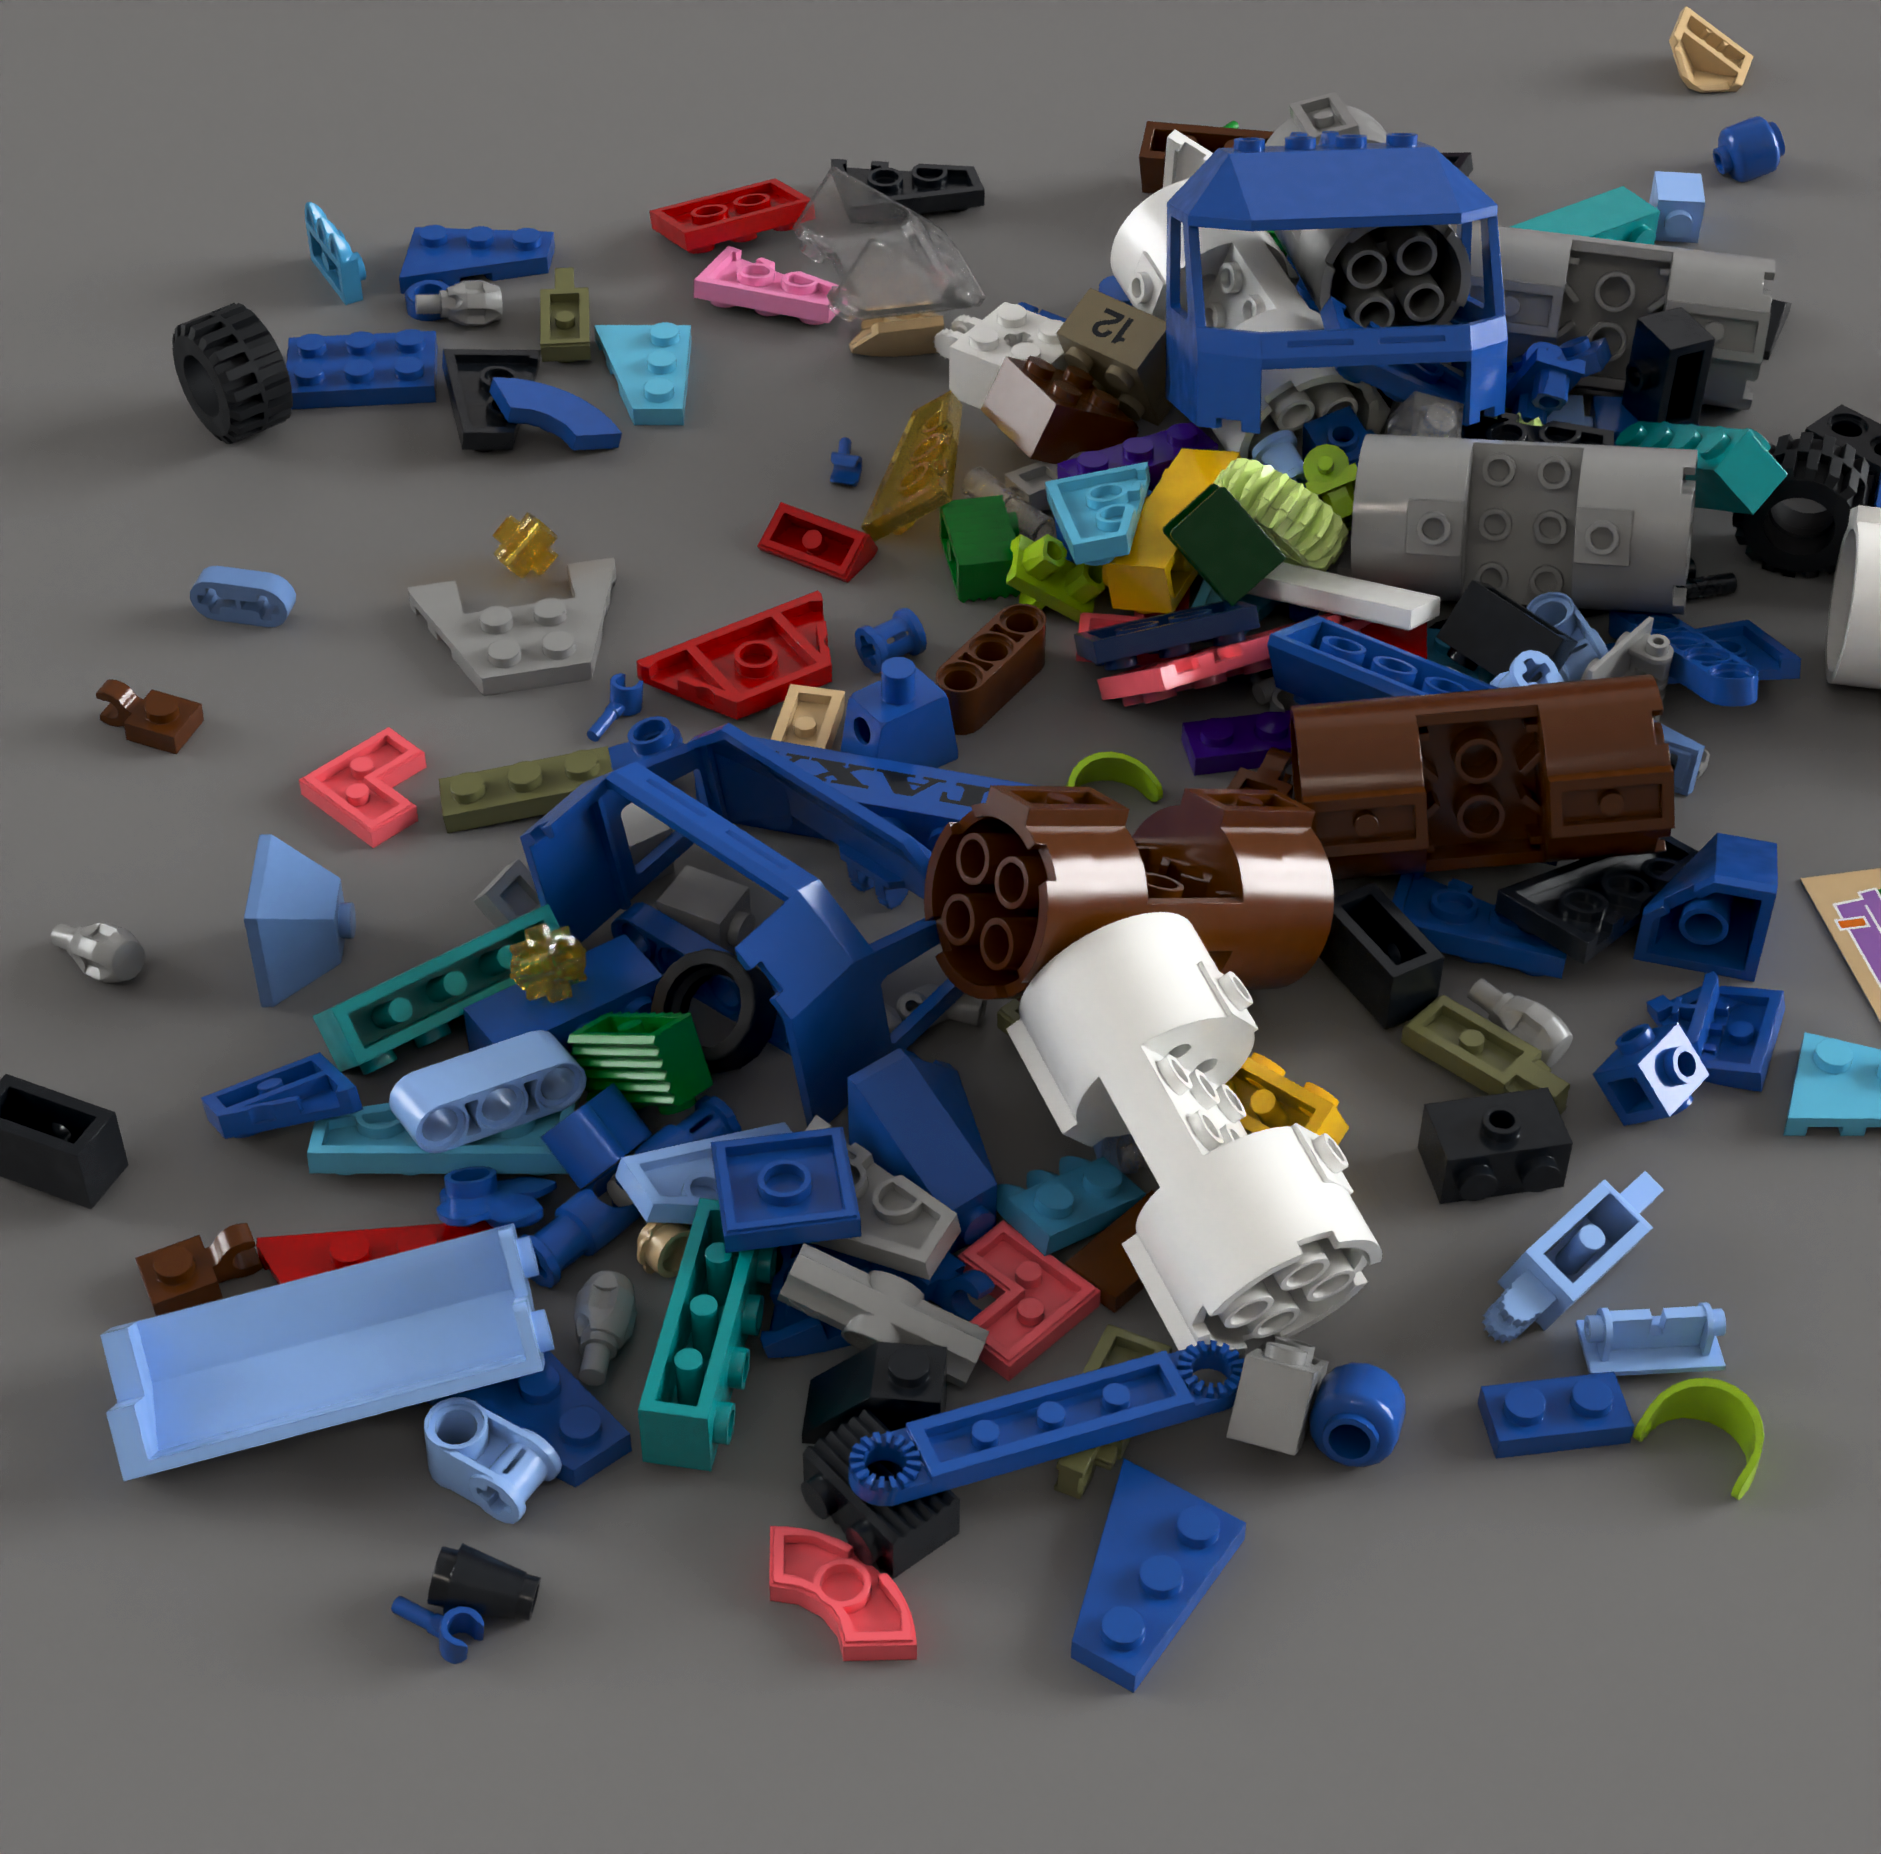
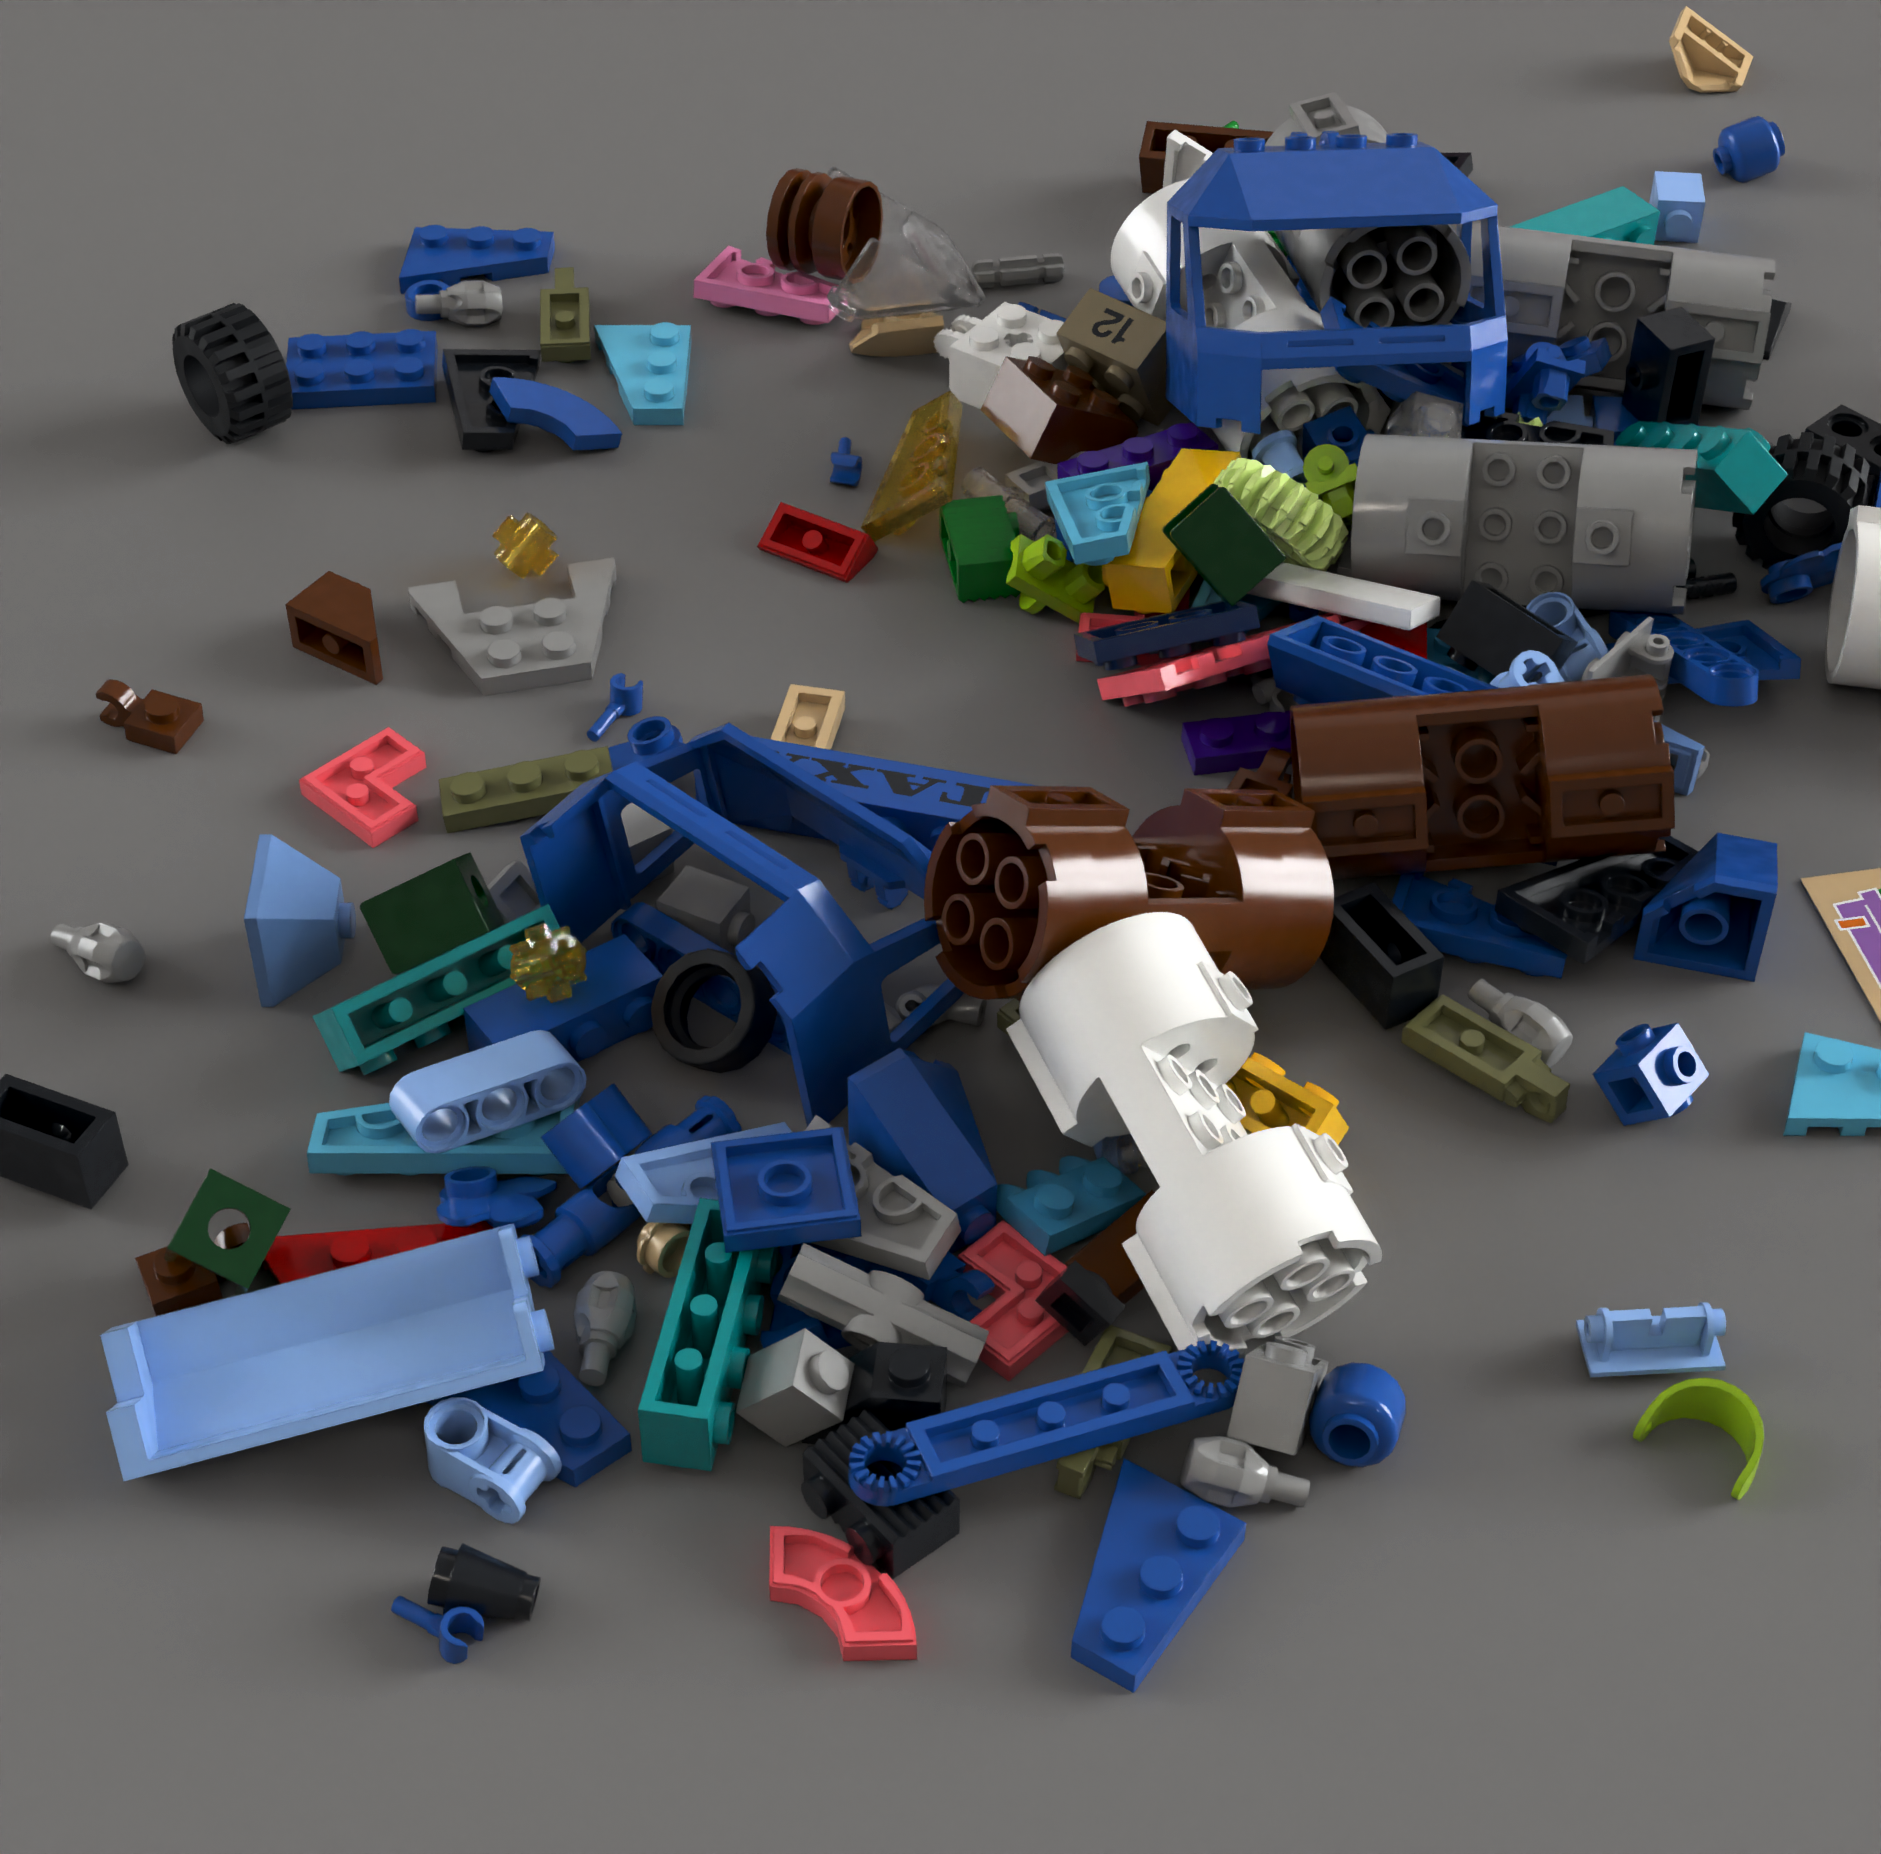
(235, 1264): none -> dark green piece
(243, 596): medium blue beam -> none
(282, 1098): blue wing -> none
(334, 255): dark azure plate -> none
(337, 625): none -> reddish brown slope
(431, 914): none -> dark green piece
(646, 1056): green brick -> none
(730, 215): red plate -> none
(747, 661): red wing -> none
(795, 1388): none -> light grey brick
(821, 222): none -> reddish brown wheel
(901, 718): blue torso -> none
(902, 621): blue bush -> none
(925, 187): black wing -> none
(993, 666): reddish brown beam -> none
(1018, 270): none -> light grey axle
(1081, 1302): none -> black plate
(1117, 768): lime helmet -> none
(1236, 1476): none -> light grey piece
(1494, 1145): black brick -> none
(1555, 1414): blue plate -> none
(1571, 1257): light blue hinge -> none
(1728, 1029): blue slope -> none
(1799, 576): none -> blue plate

